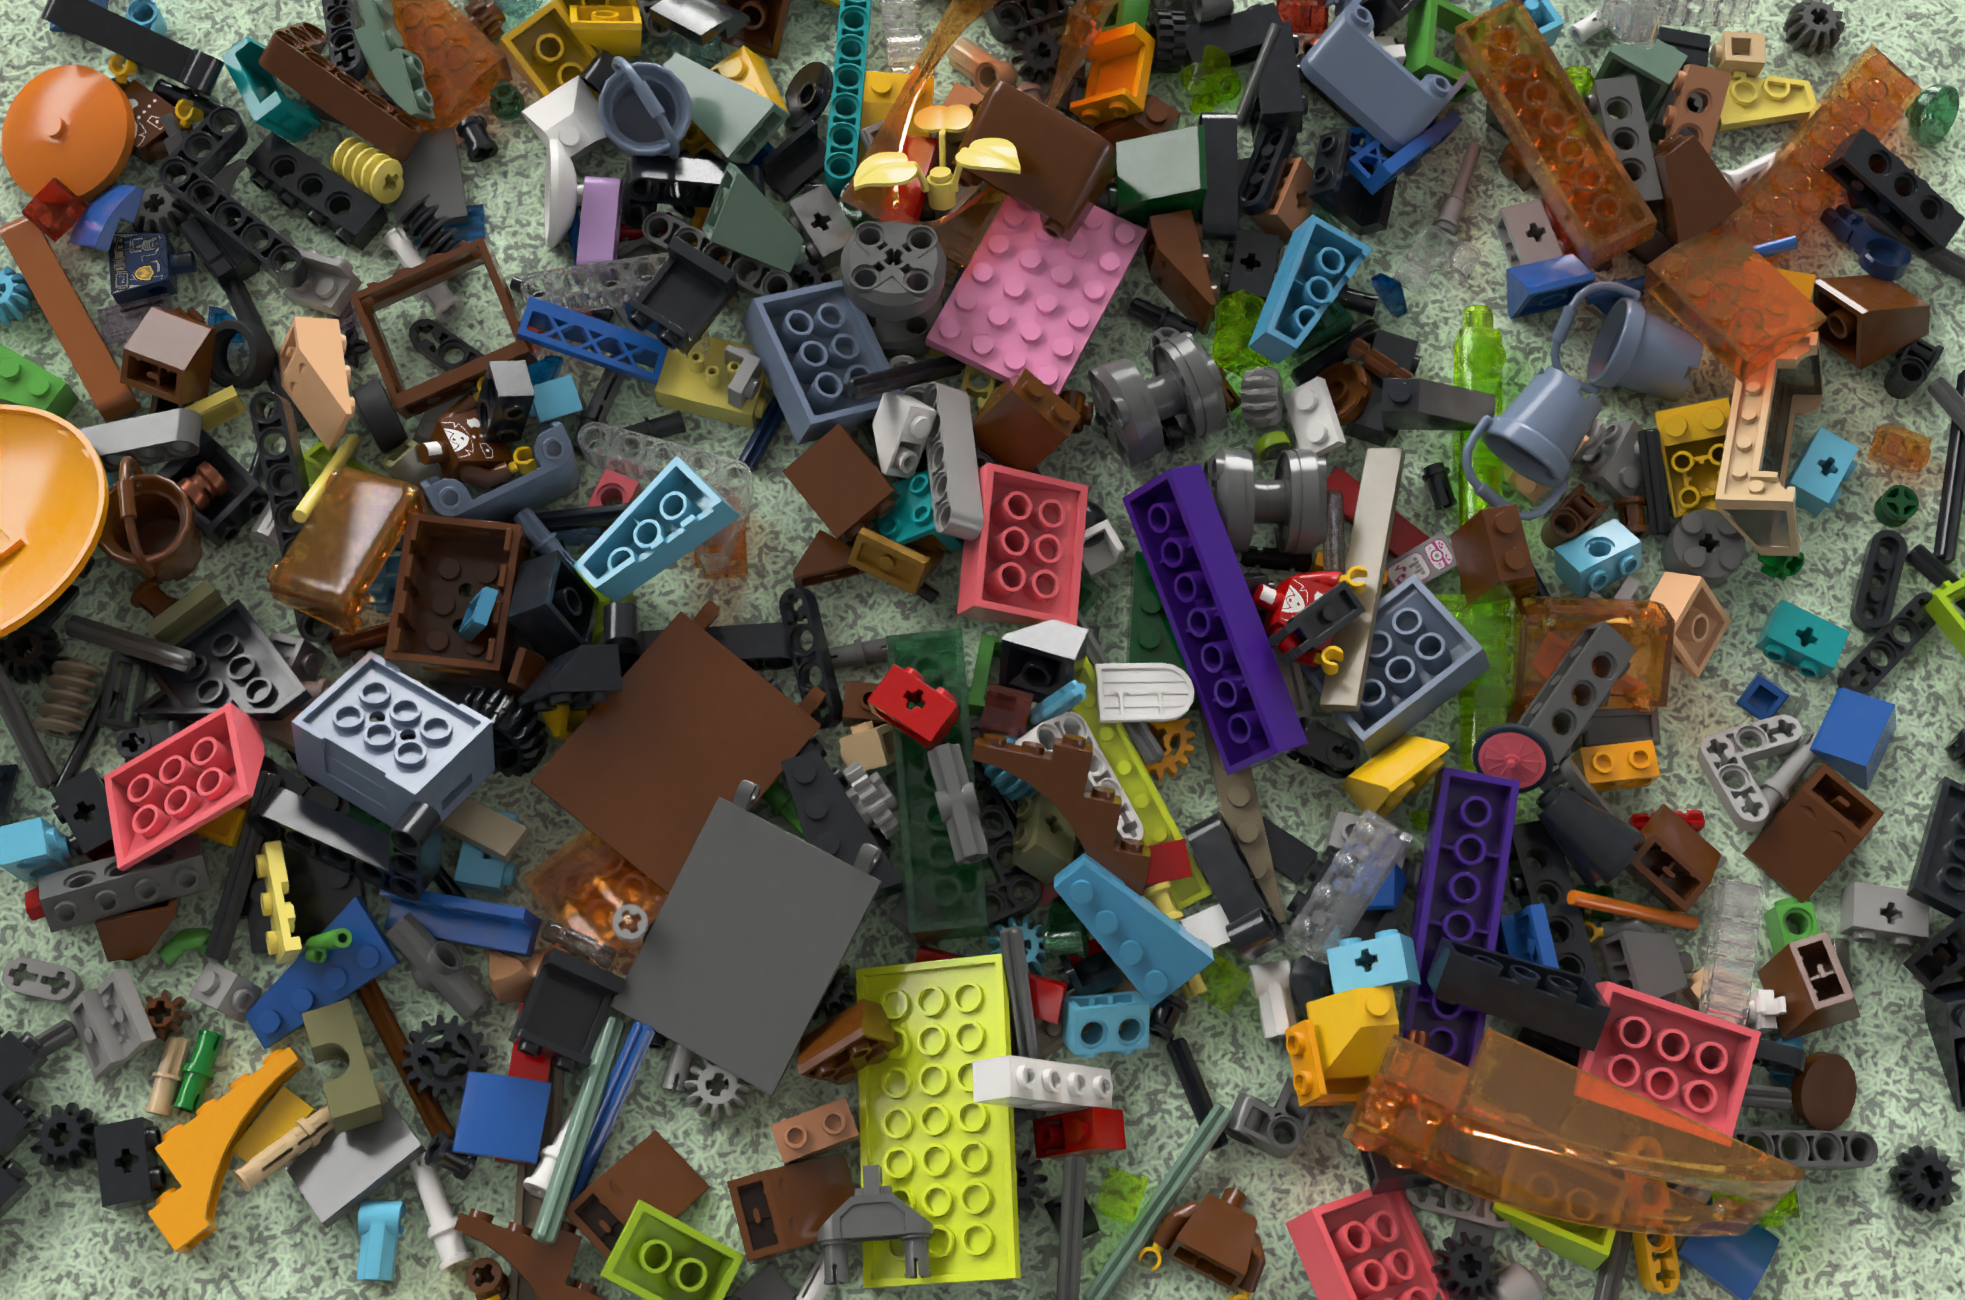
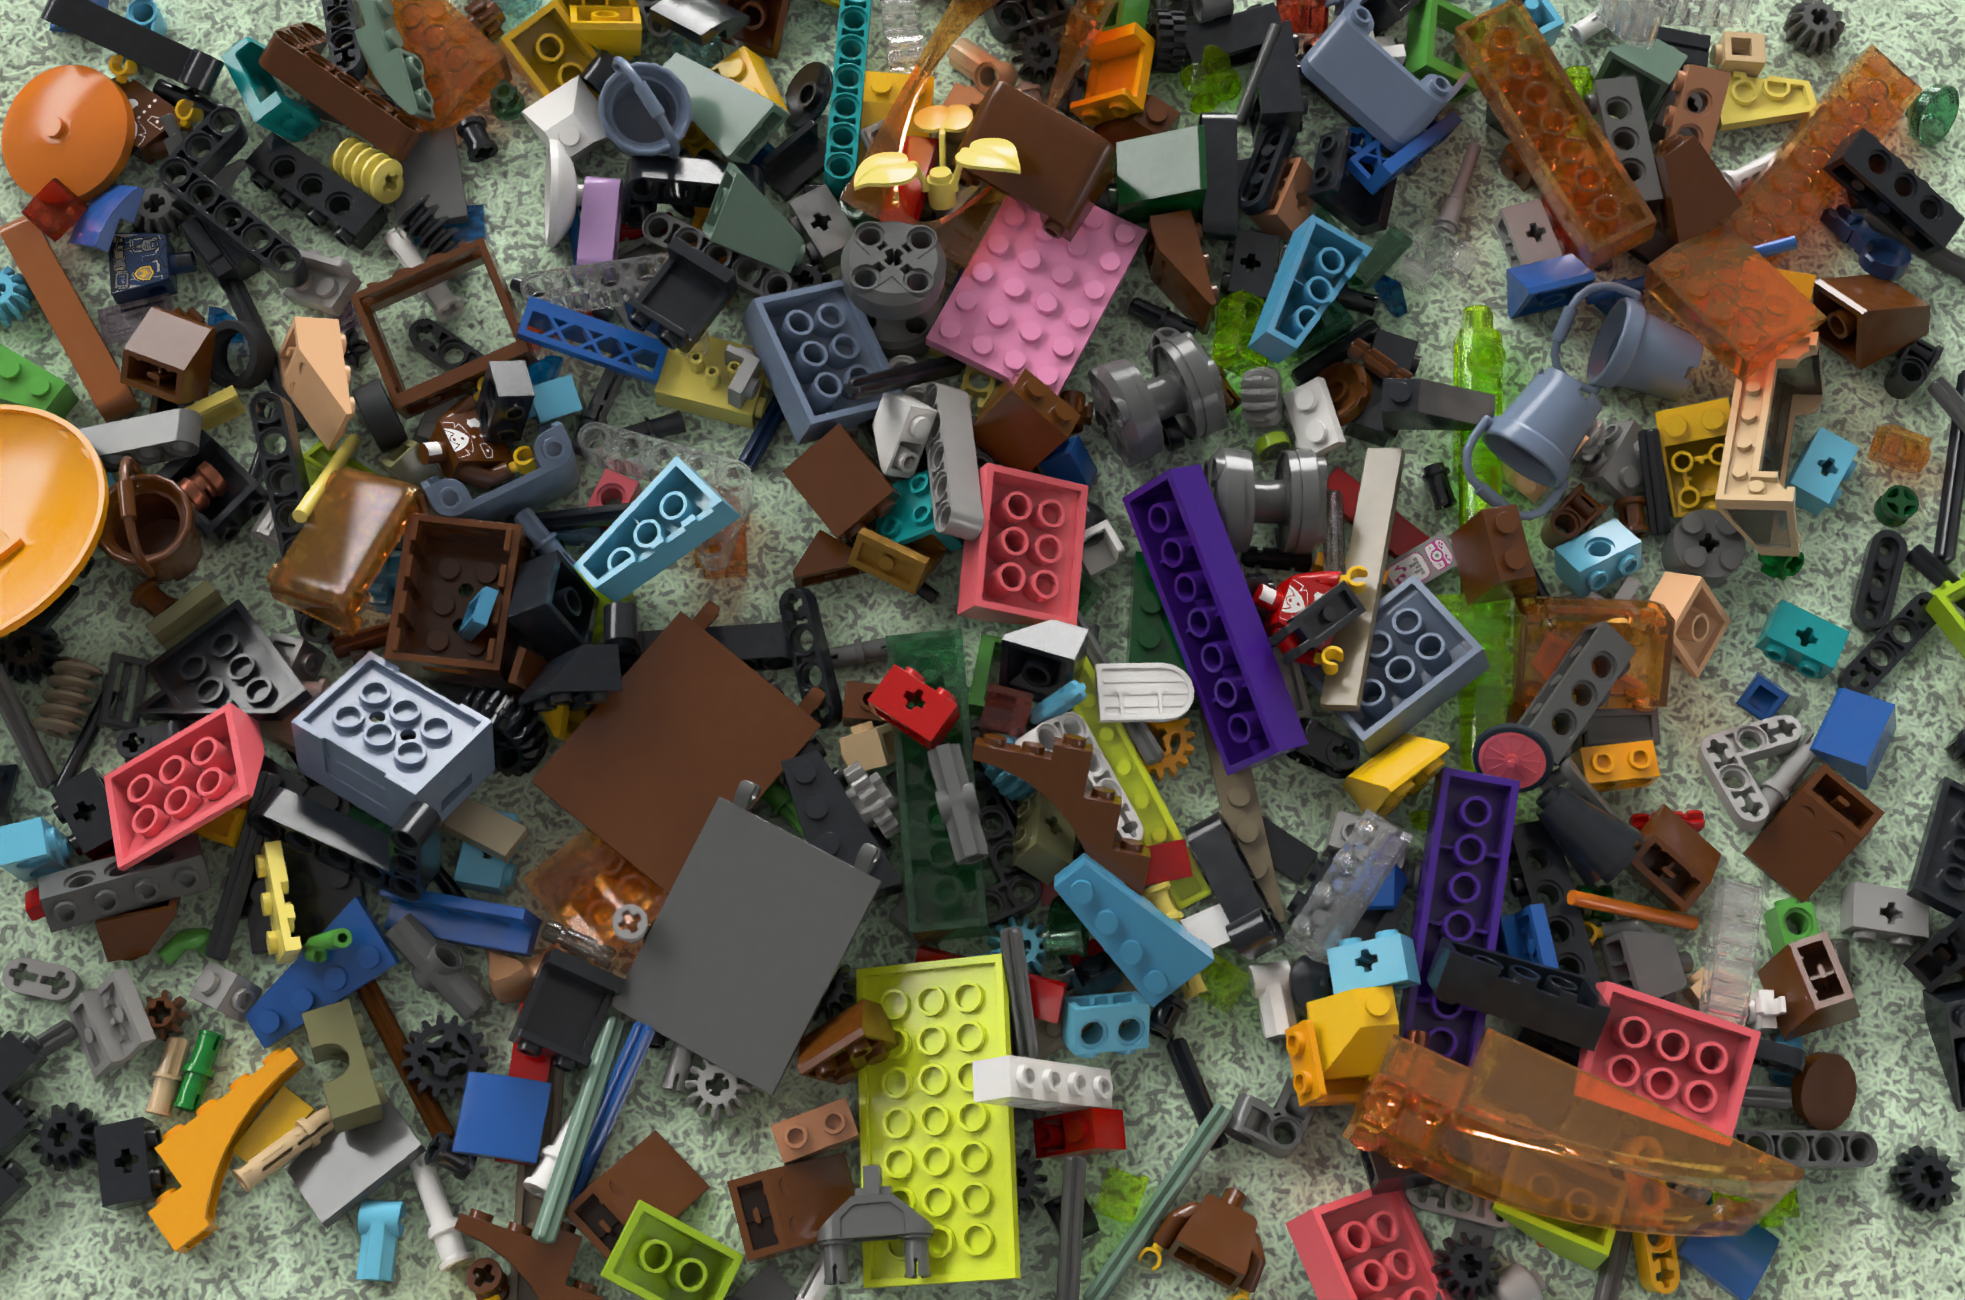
(130, 643): dark grey axle -> none
(1070, 462): none -> blue panel
(1380, 259): none -> clear green slope

